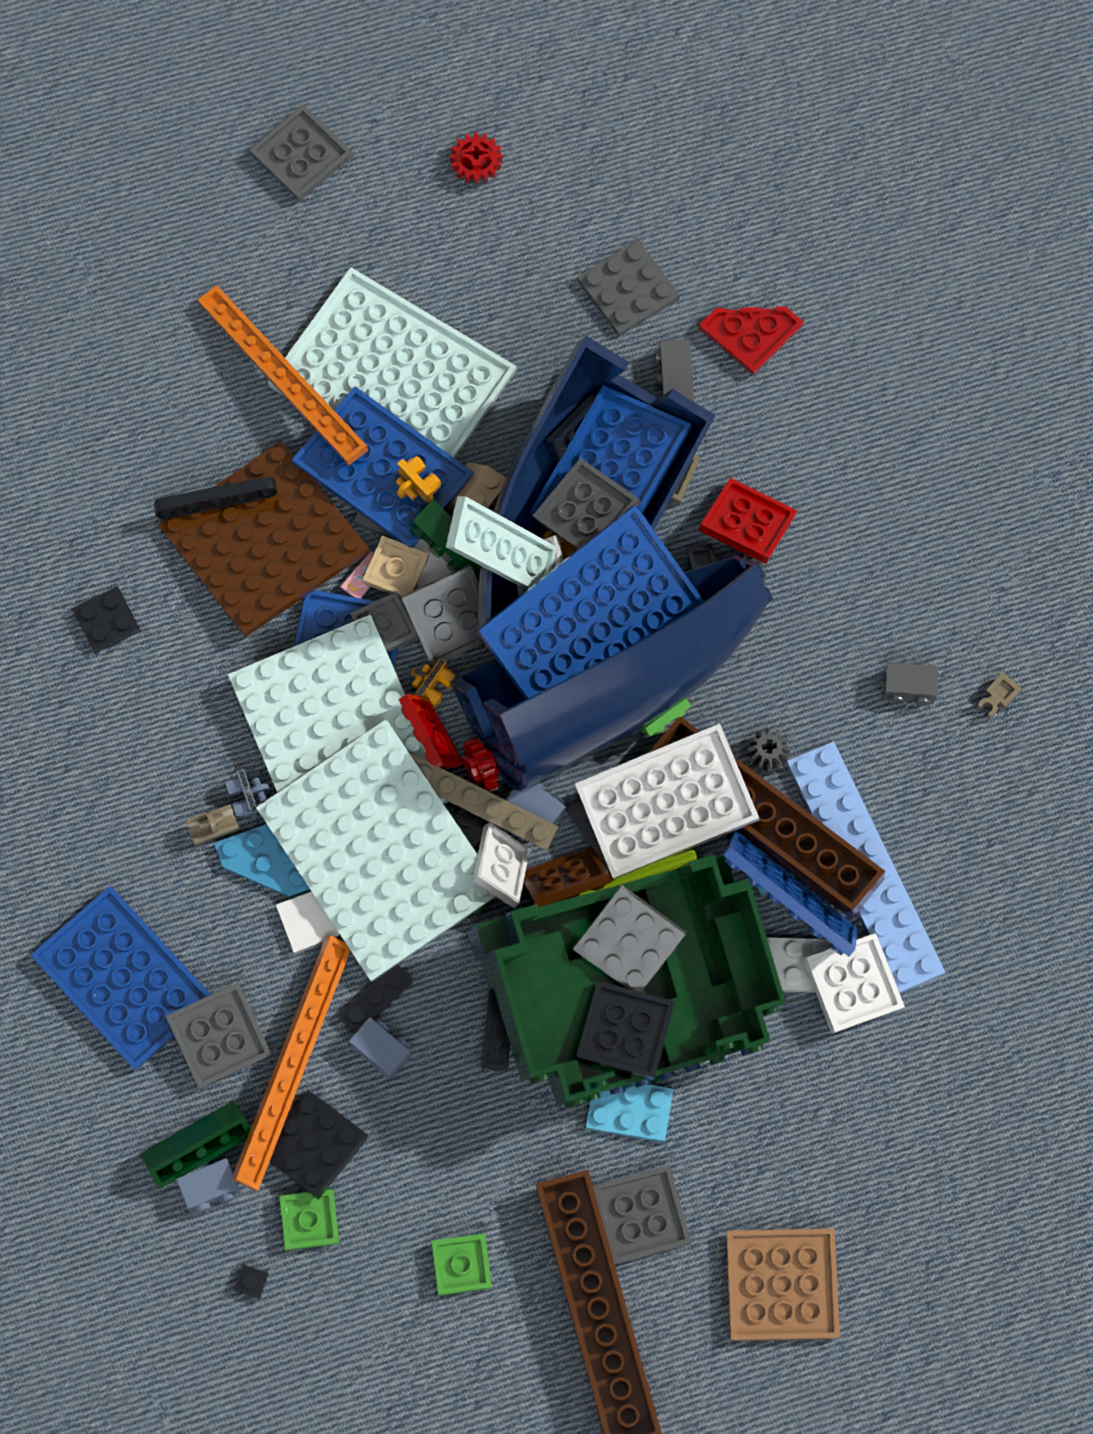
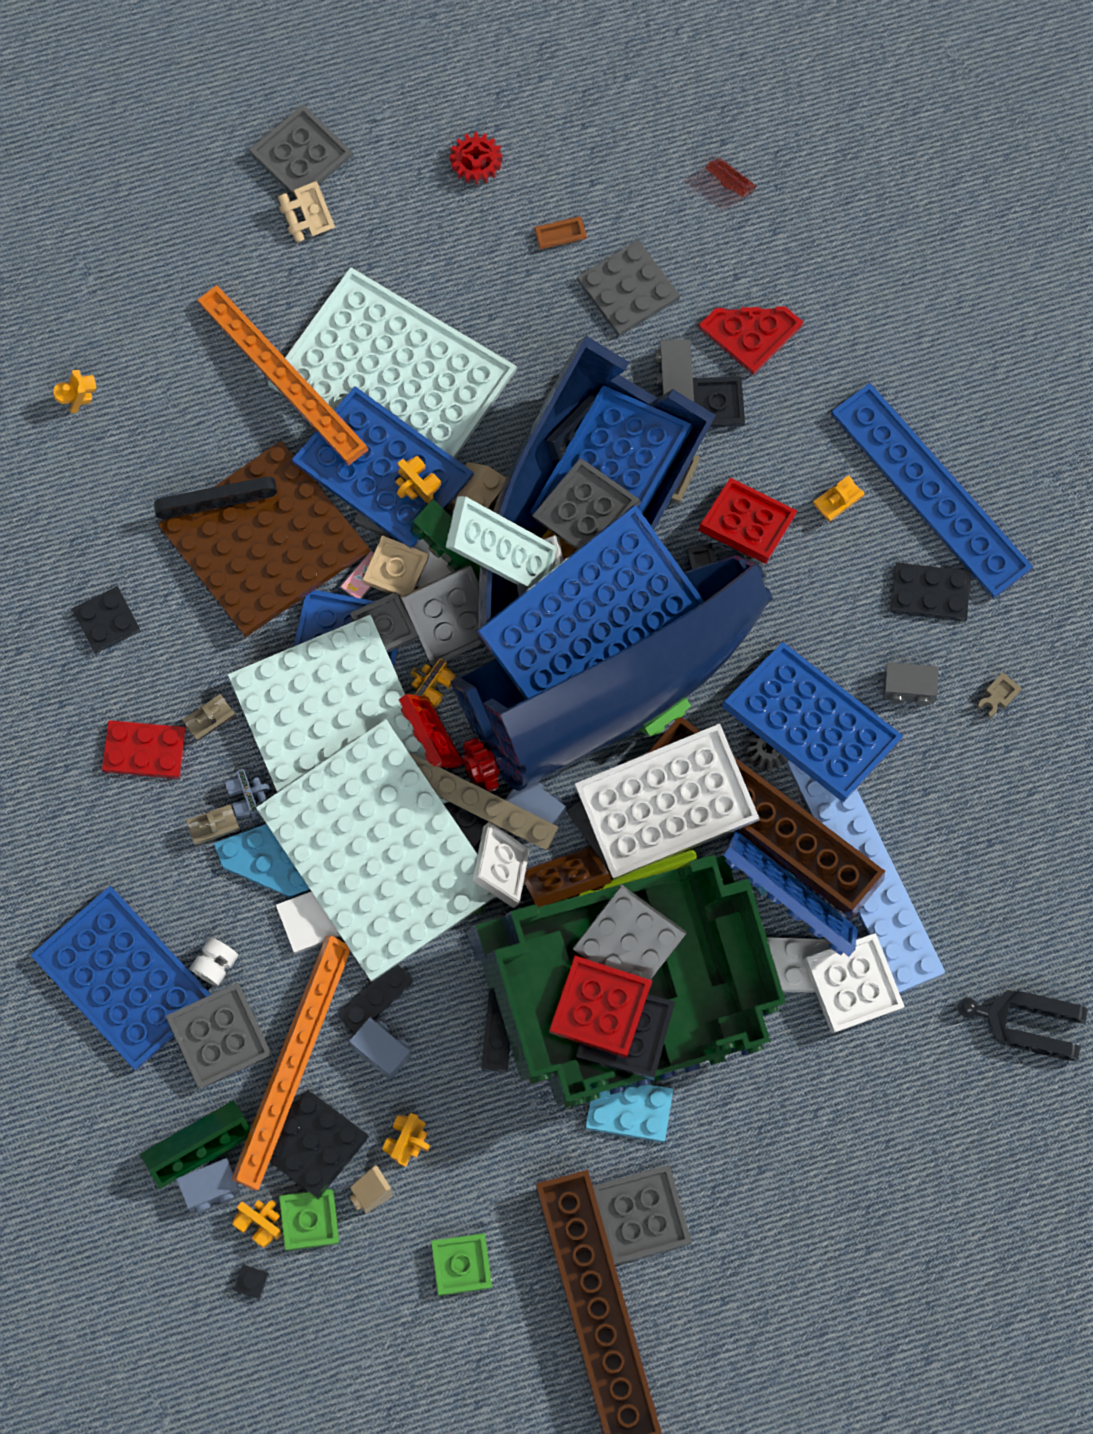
(76, 391): none -> light orange hips
(144, 749): none -> red plate
(208, 717): none -> dark tan hips
(210, 969): none -> white wheel
(267, 1230): none -> light orange hips
(313, 209): none -> tan plate
(370, 1191): none -> tan slope
(409, 1141): none -> light orange hips
(560, 232): none -> dark orange tile
(600, 1006): none -> red plate
(721, 397): none -> black plate
(730, 177): none -> clear red plate
(782, 1285): medium nougat plate -> none
(812, 721): none -> blue plate
(838, 498): none -> light orange hips
(930, 592): none -> black plate
(931, 490): none -> blue plate
(1033, 1003): none -> black piece

